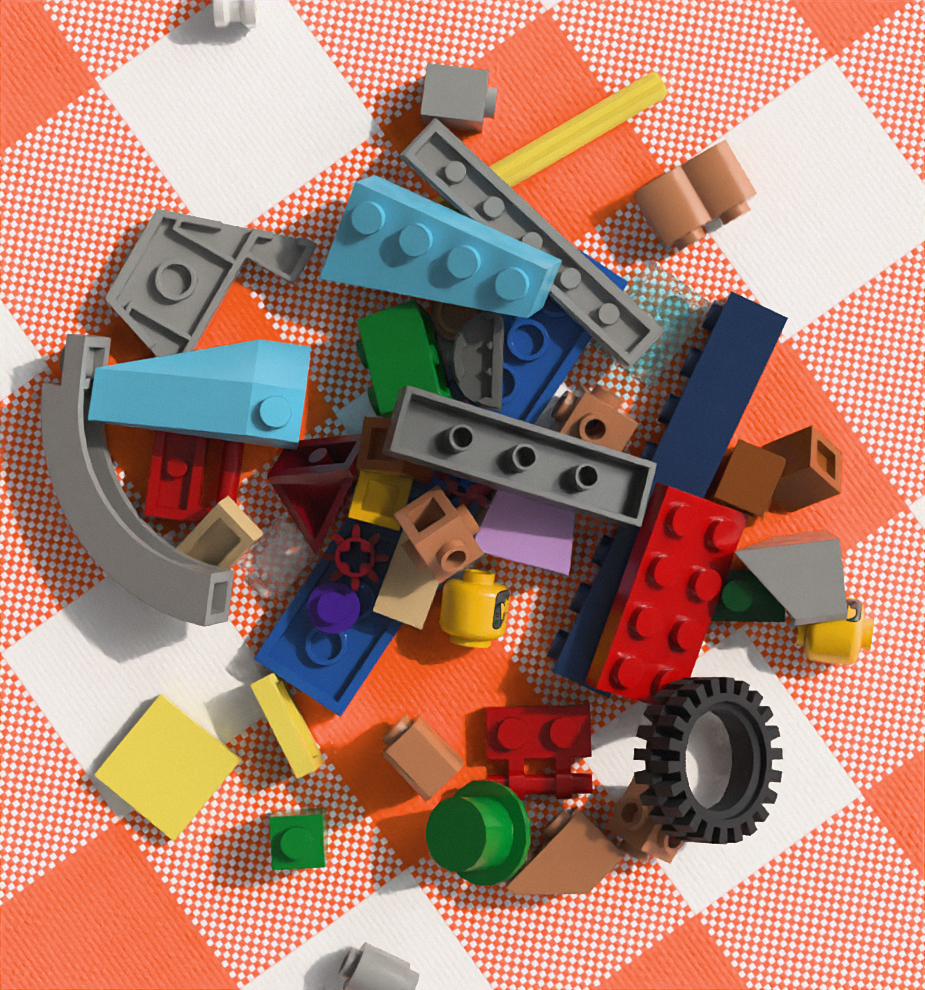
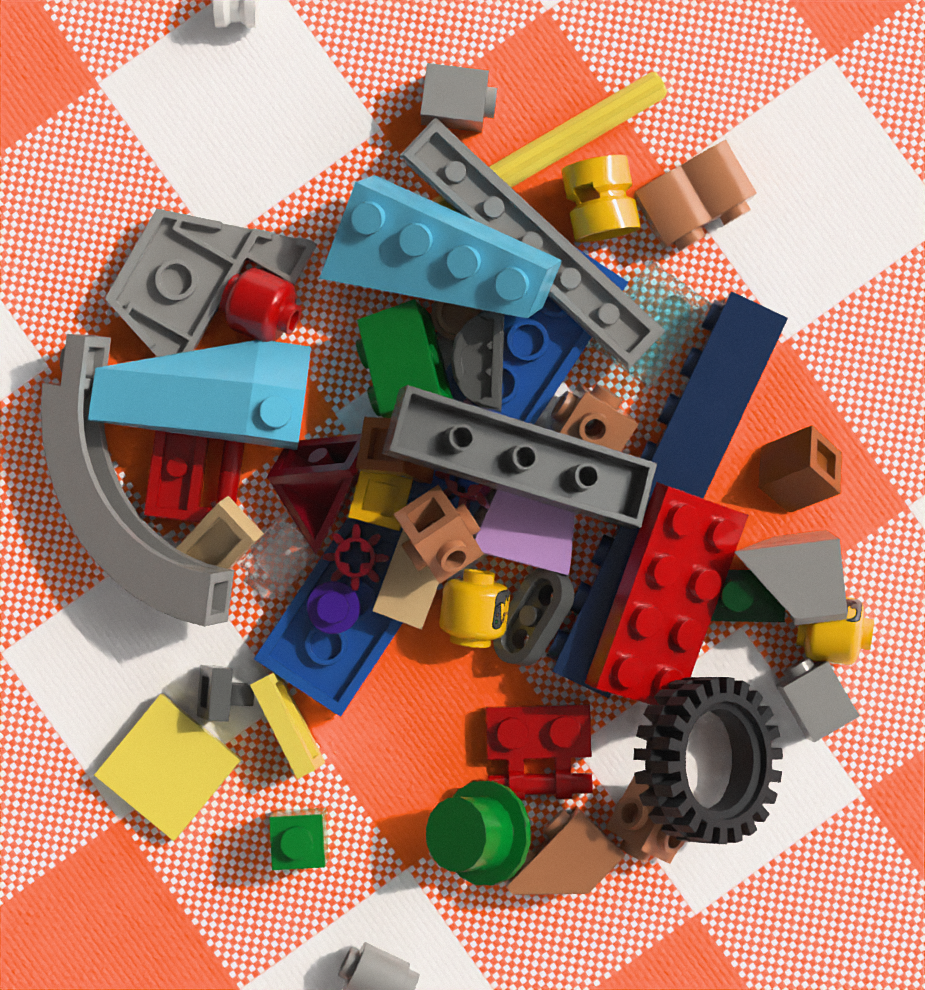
(218, 692): none -> dark grey tile
(260, 305): none -> red head
(420, 755): nougat brick -> none
(534, 615): none -> dark grey plate
(600, 198): none -> yellow wheel
(750, 480): dark orange panel -> none
(816, 698): none -> light grey brick

